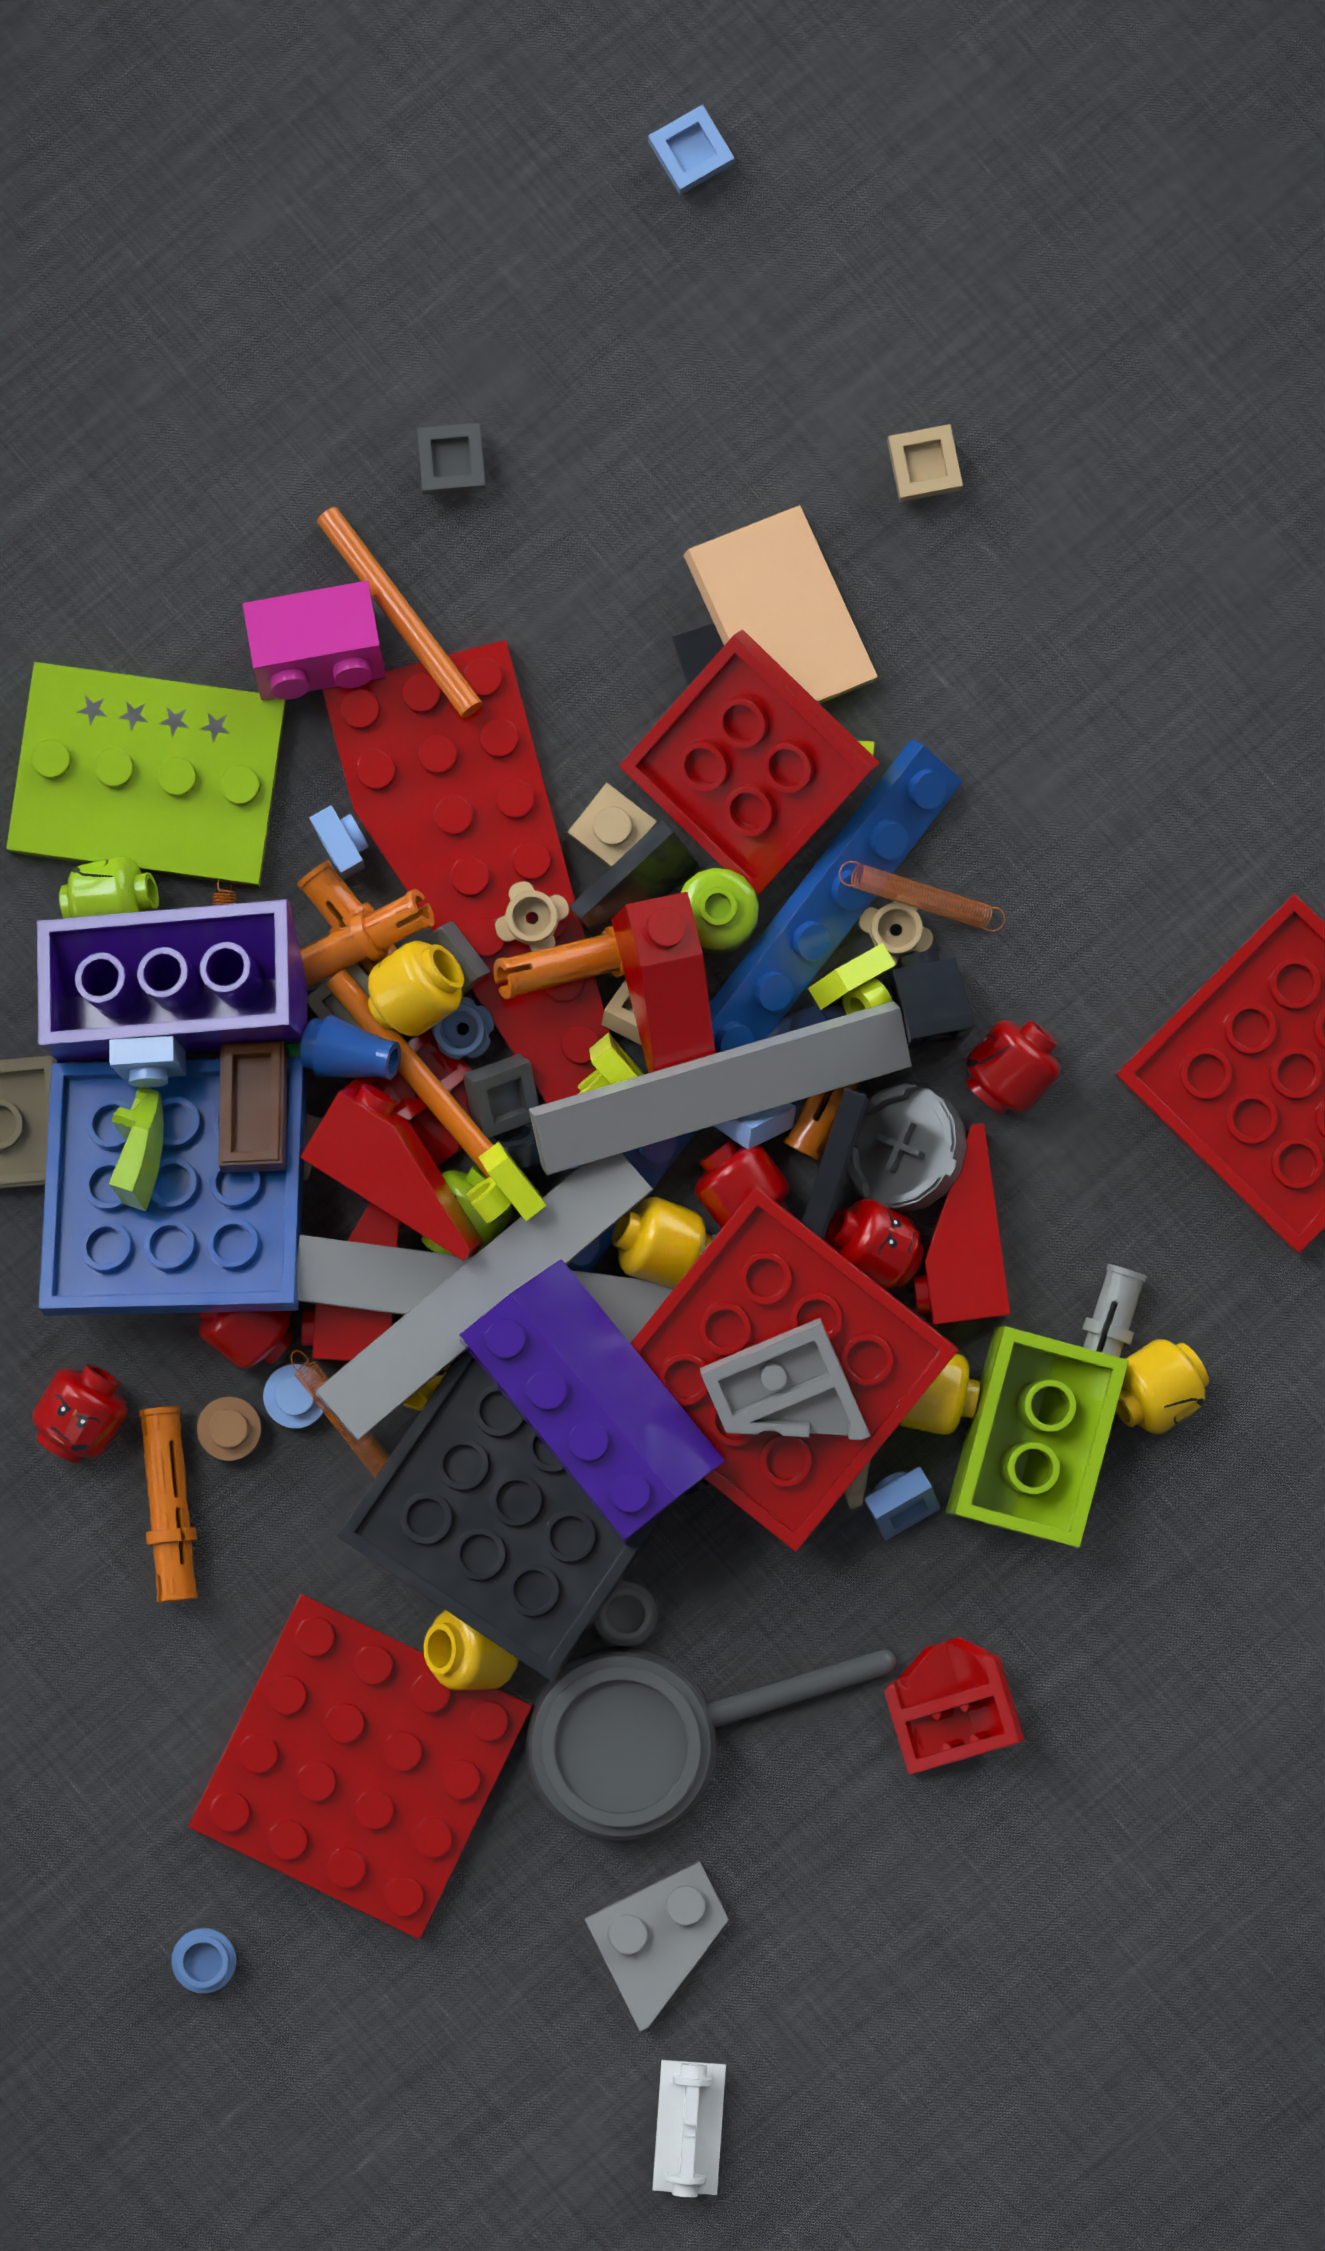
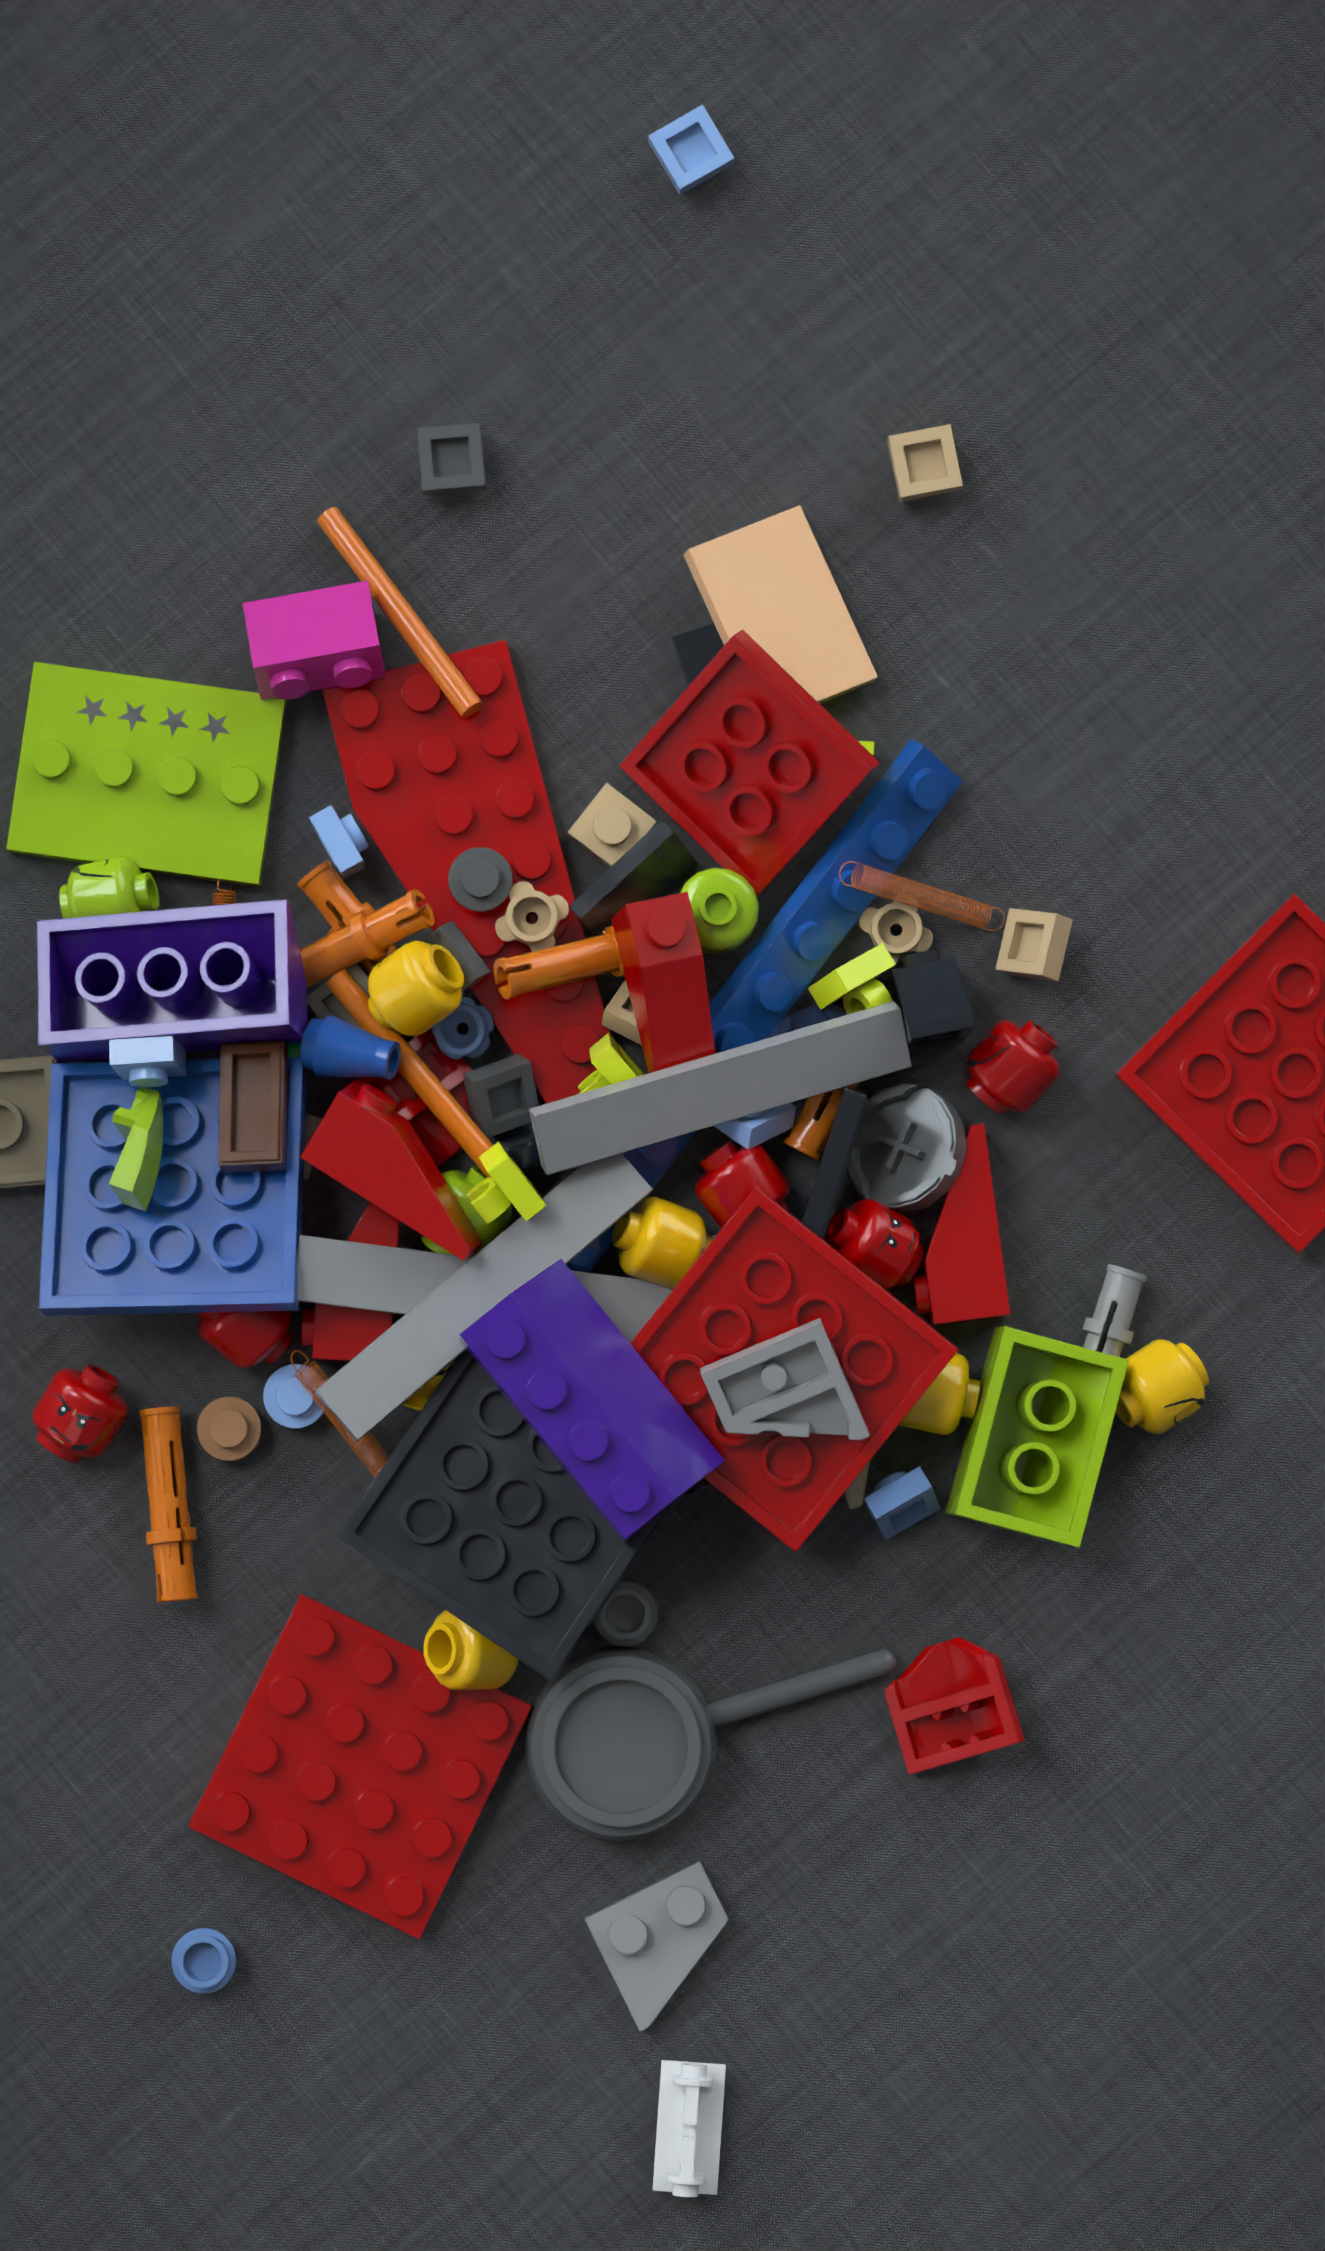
(480, 879): none -> dark grey plate
(1034, 944): none -> tan plate

